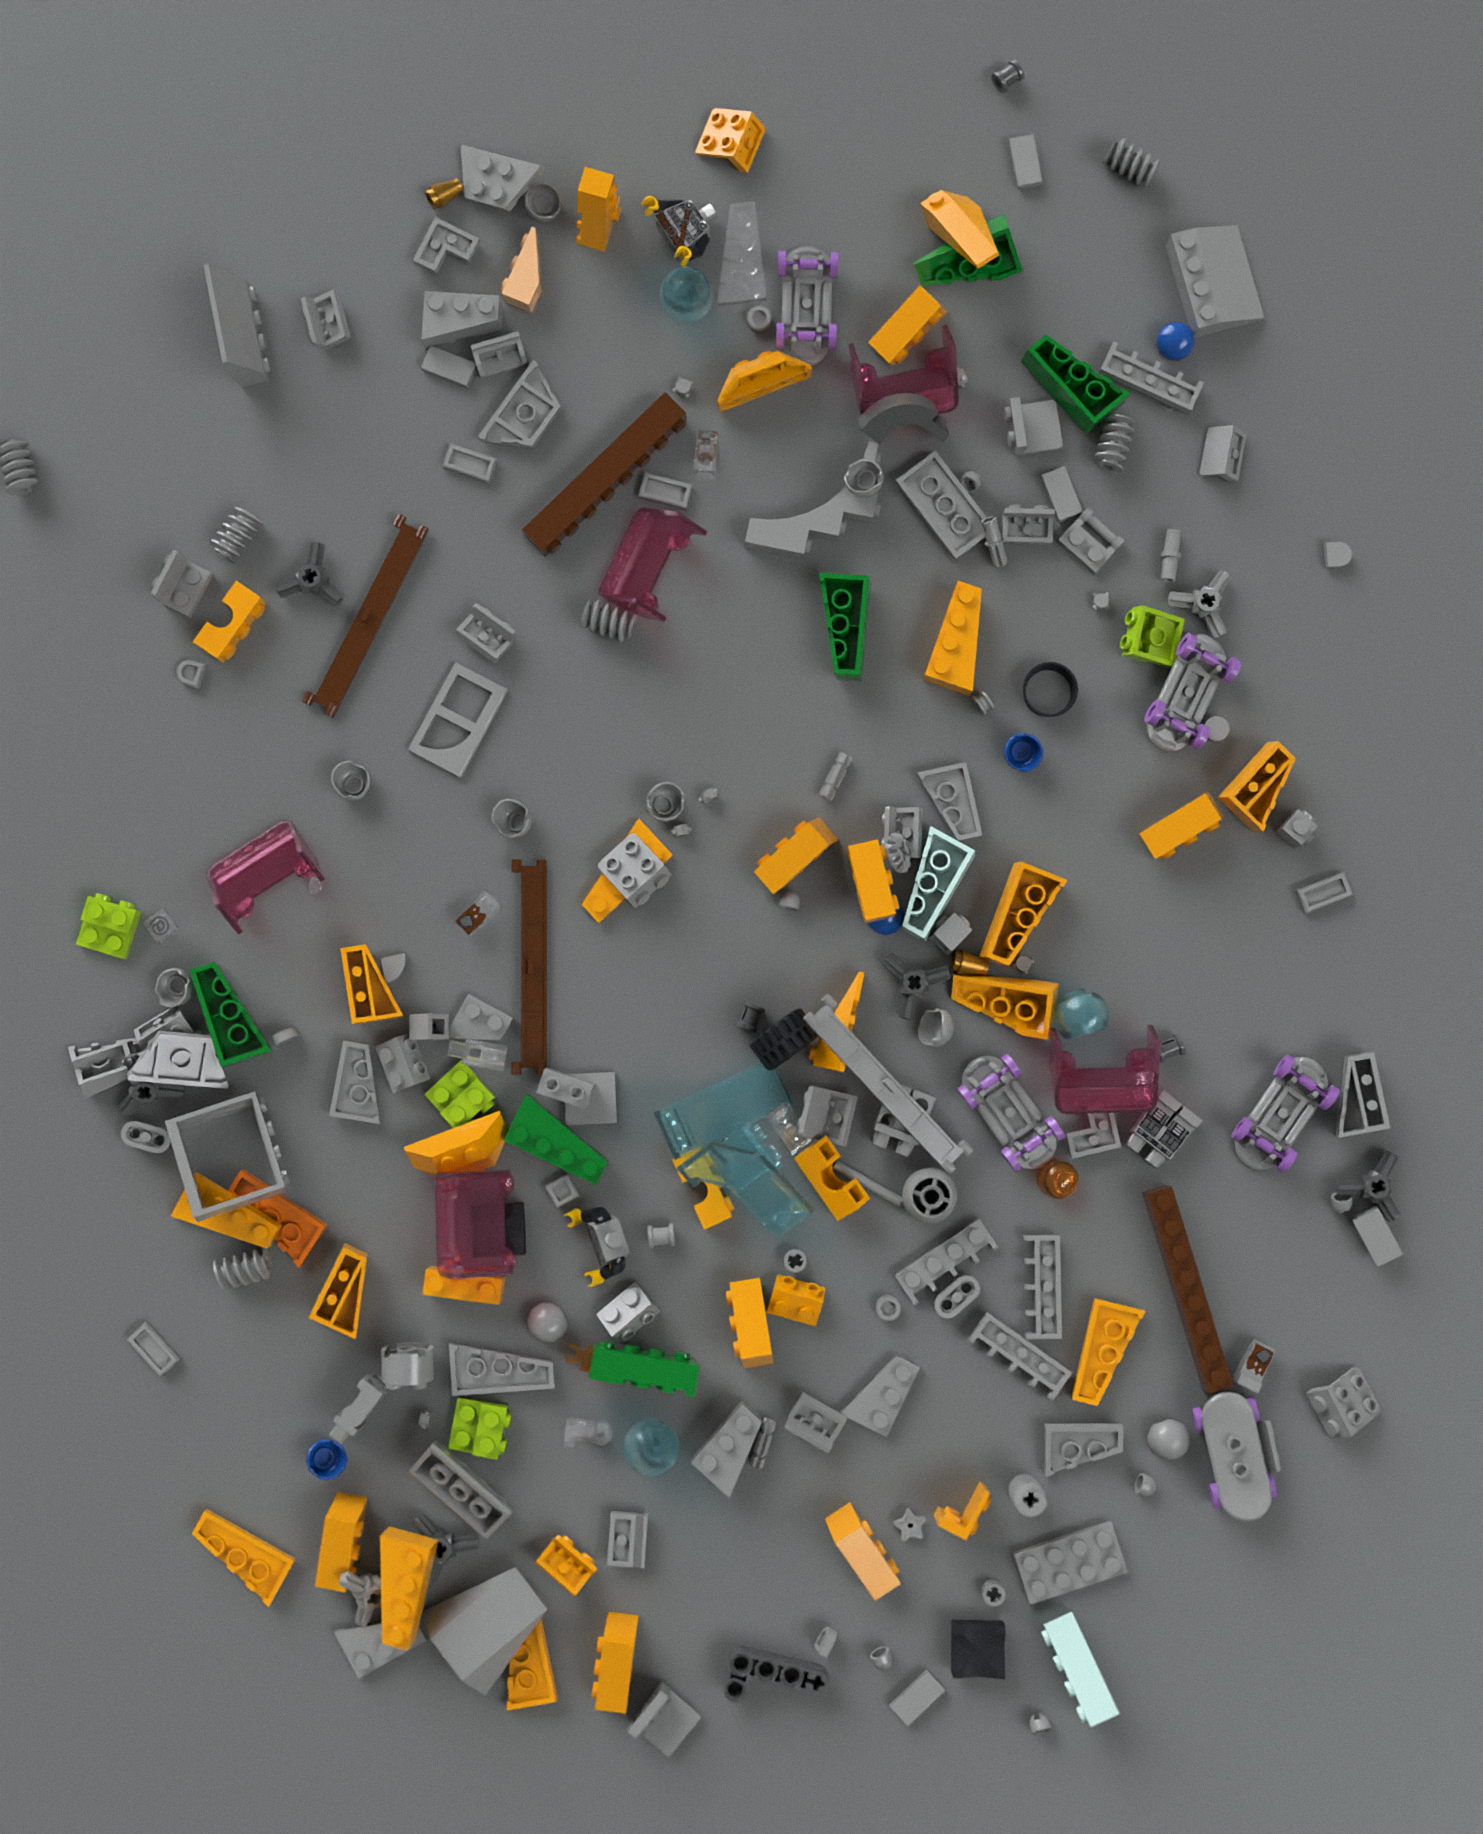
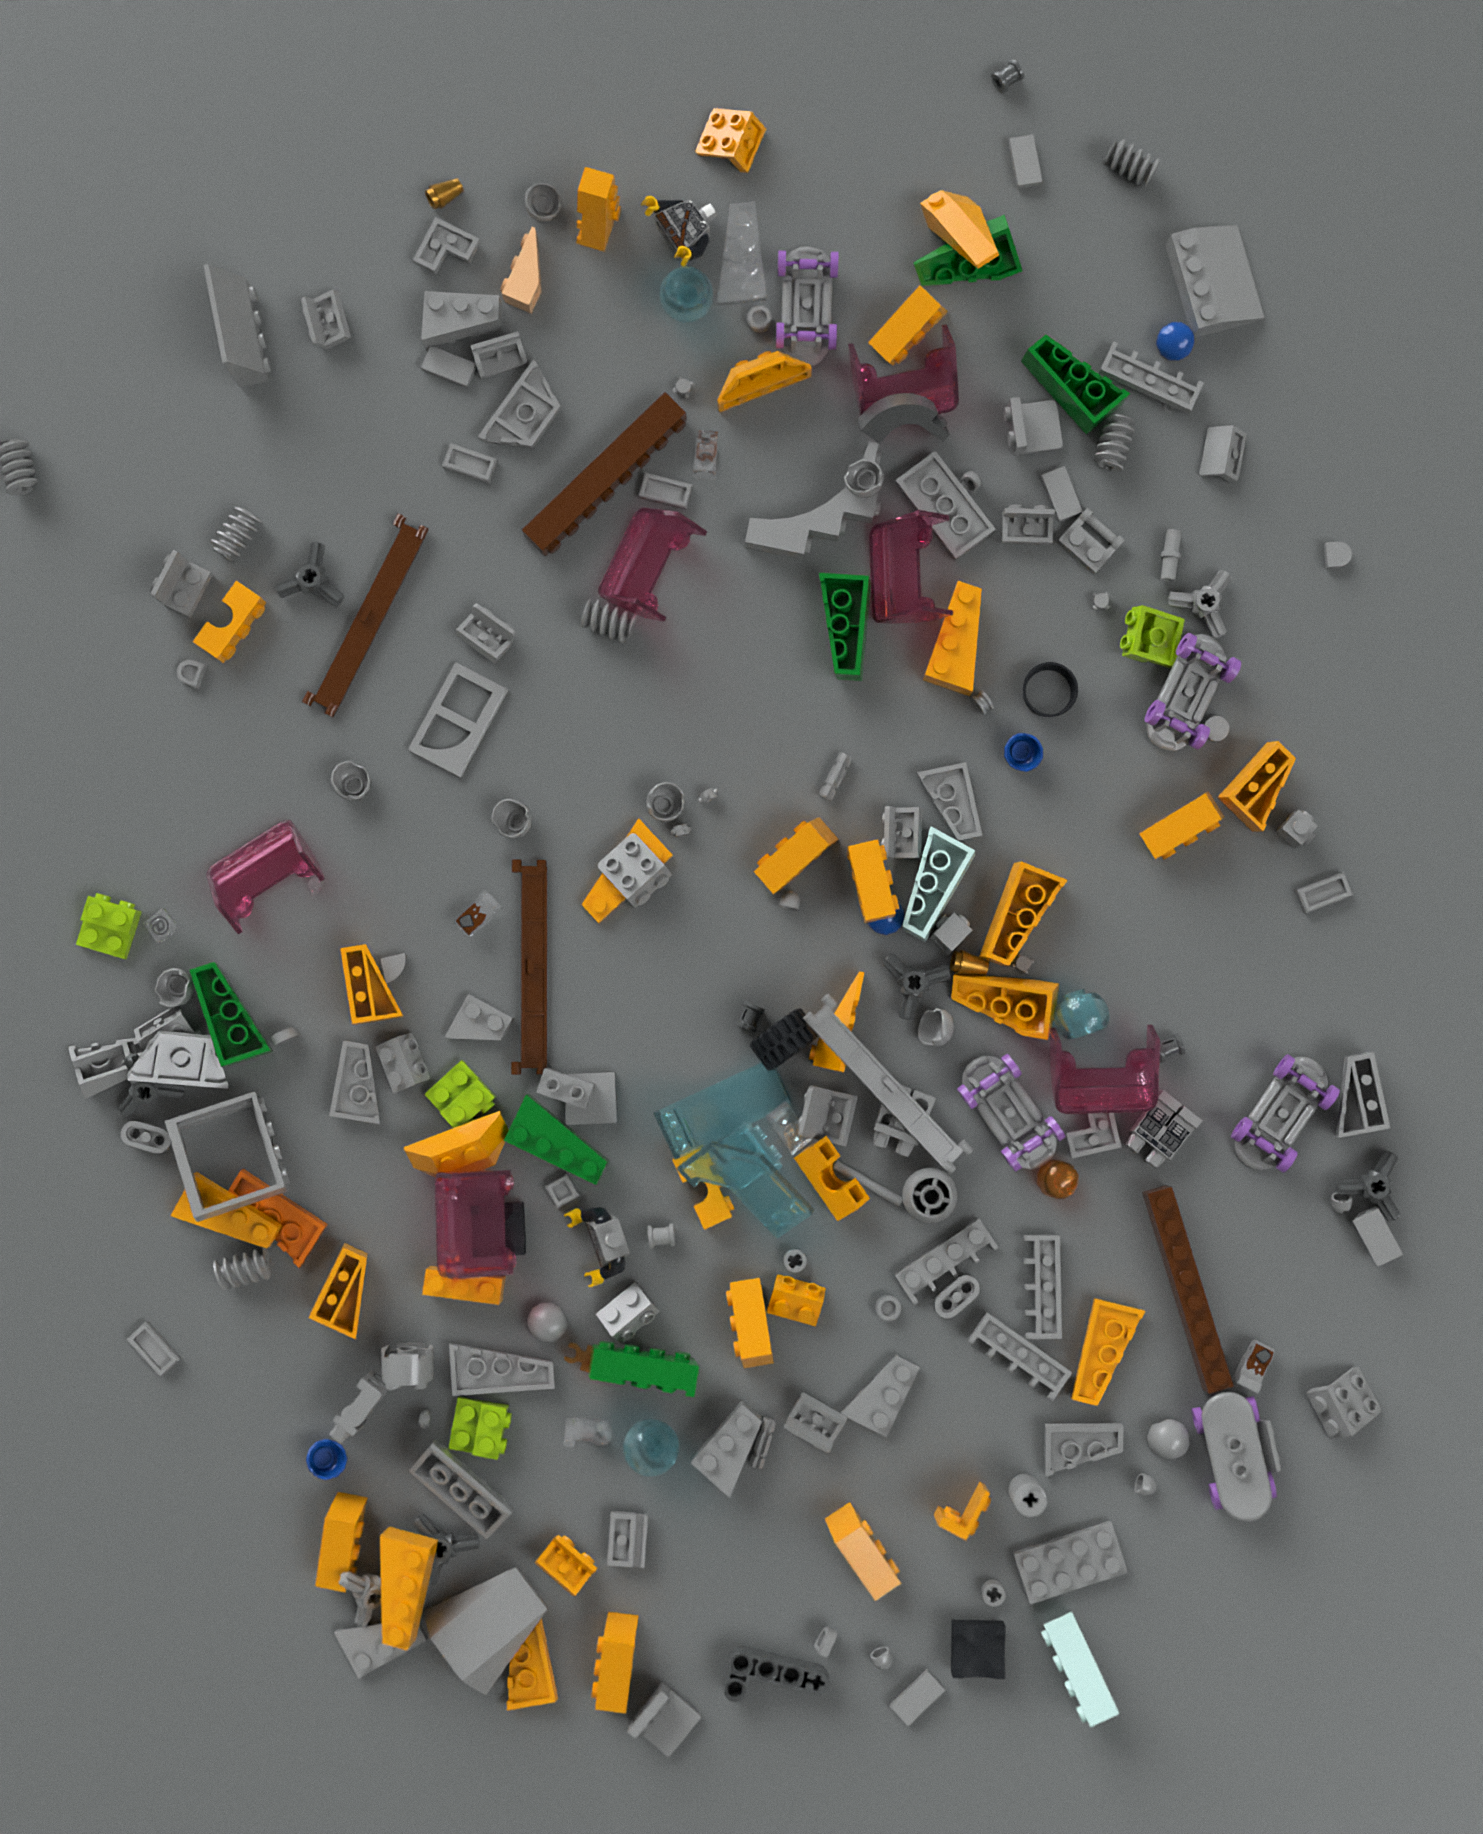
(245, 1554): light orange wing -> none
(429, 1026): light grey brick -> none
(491, 1056): clear torso -> none
(495, 178): light grey wing -> none
(897, 569): none -> clear pink windscreen
(898, 852): light grey gear -> none
(910, 1517): light grey plate -> none
(962, 378): light grey piece -> none
(994, 541): light grey axle -> none
(1040, 1725): light grey hinge -> none

